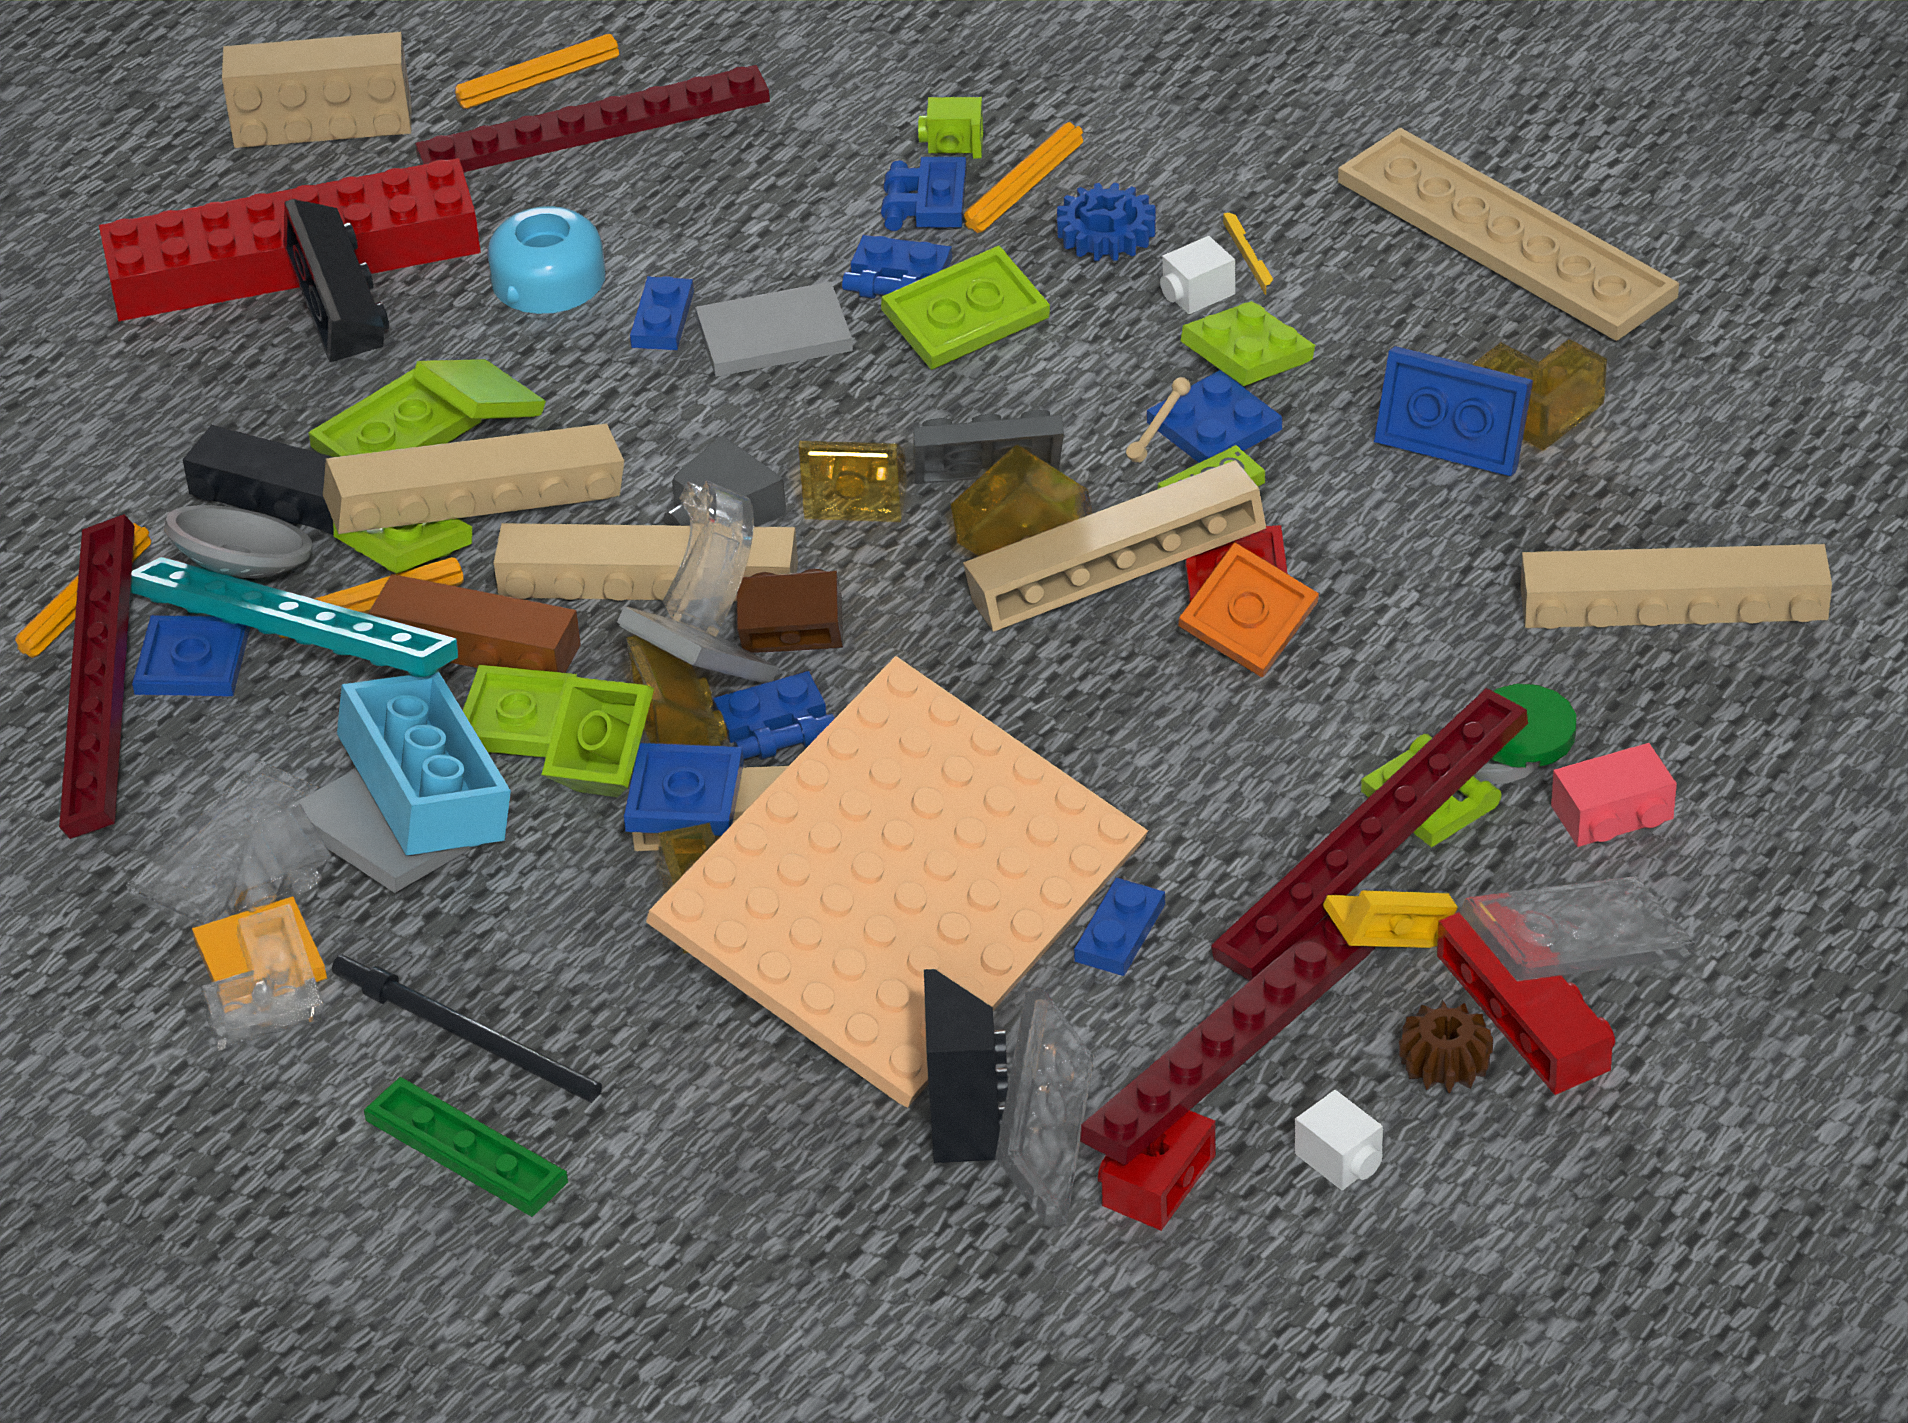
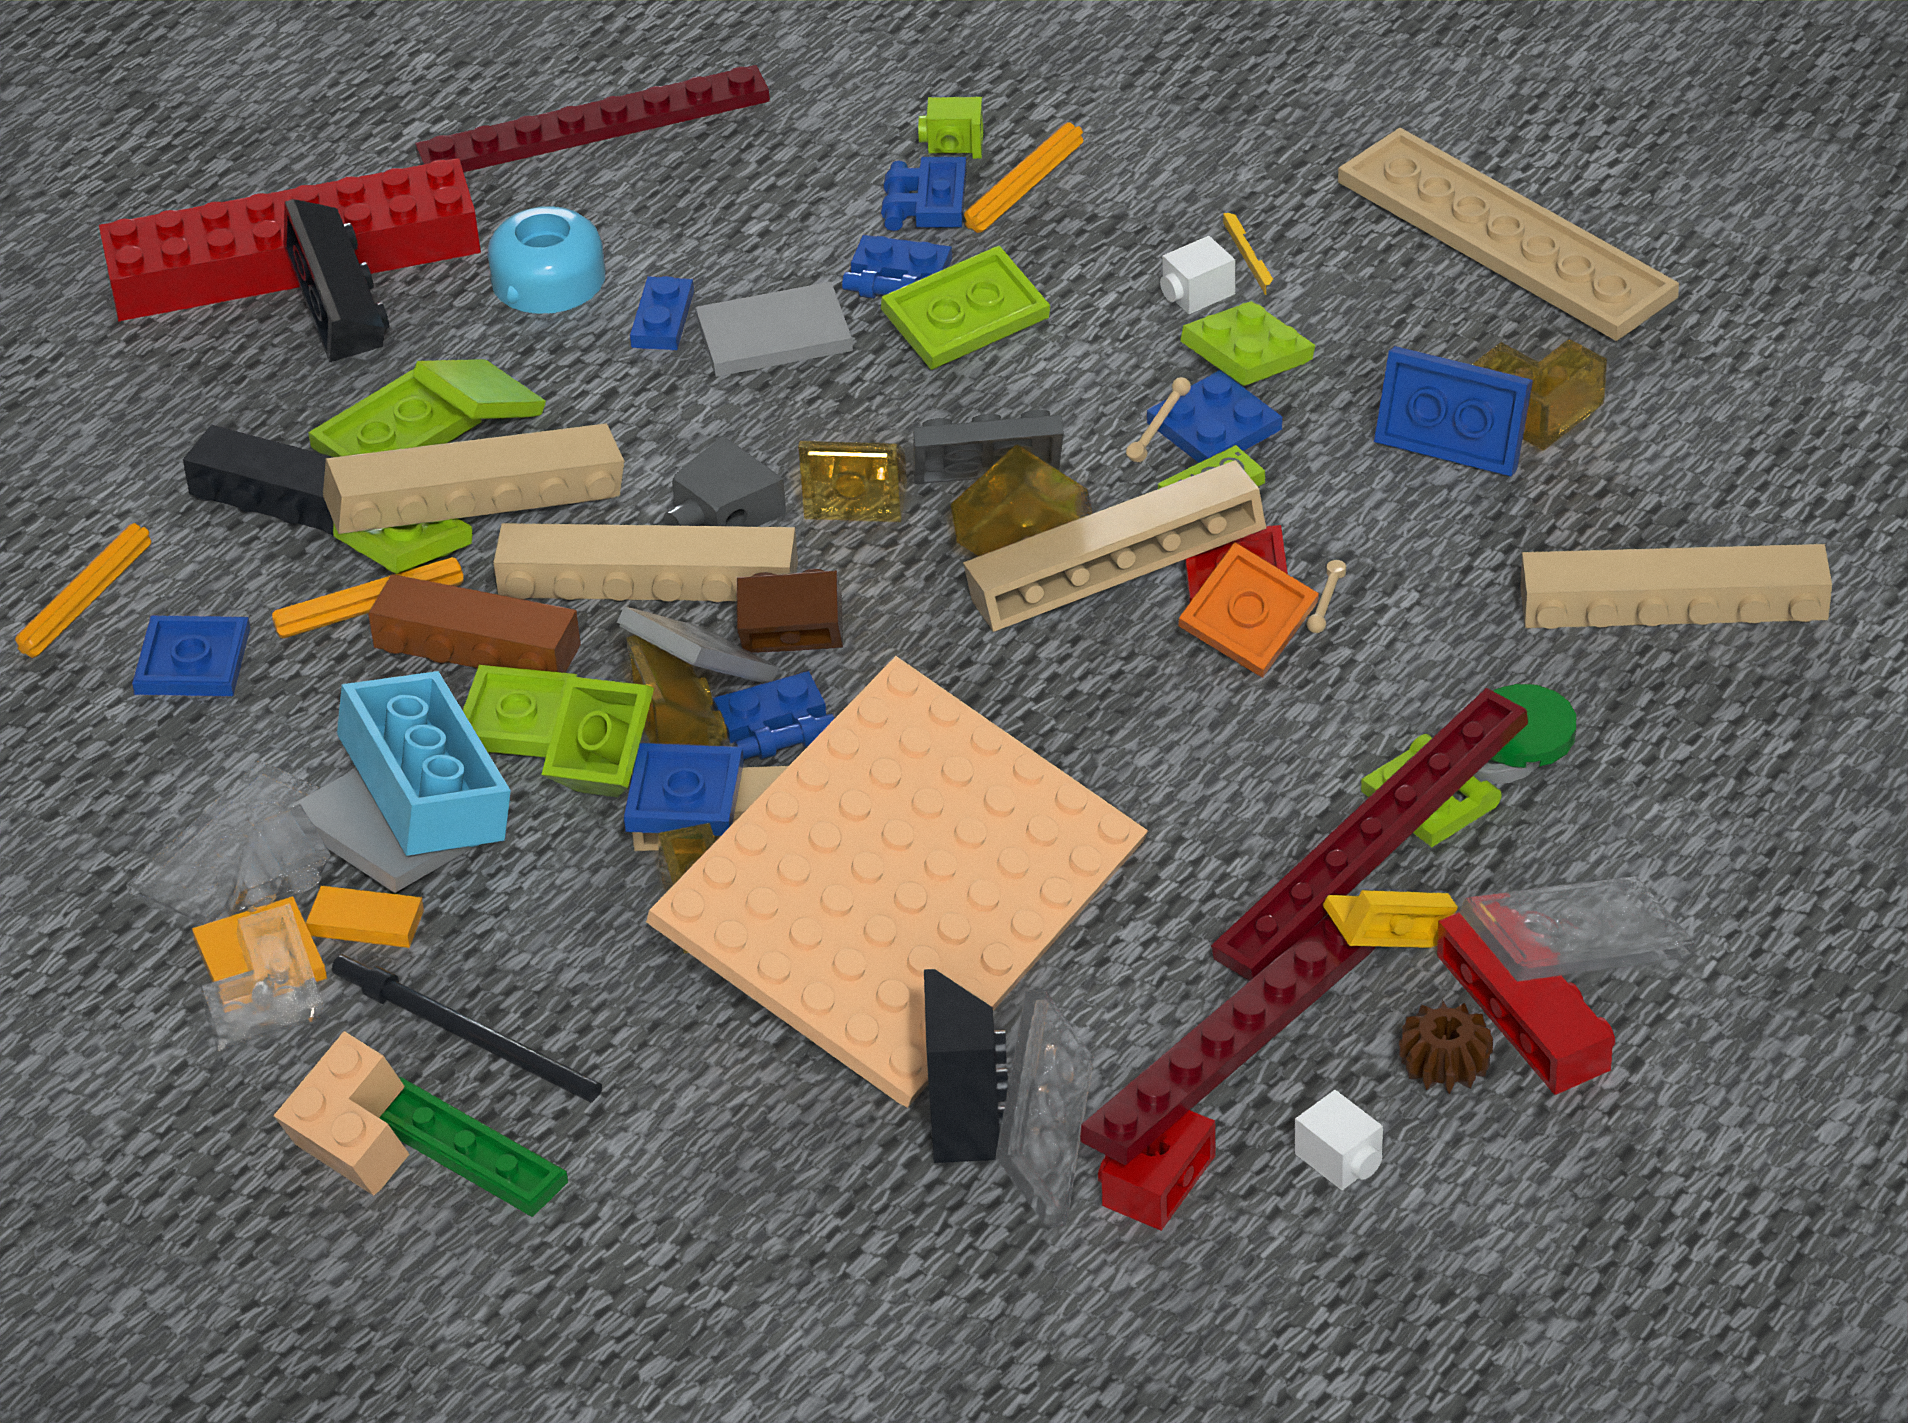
(97, 678): dark red plate -> none
(237, 540): light grey dish -> none
(294, 616): teal plate -> none
(317, 89): tan brick -> none
(339, 1113): none -> light nougat brick
(365, 916): none -> light orange tile
(536, 71): light orange axle -> none
(713, 558): clear arch -> none
(1106, 221): blue gear -> none
(1119, 926): blue plate -> none
(1335, 569): none -> tan hinge
(1613, 794): coral brick -> none

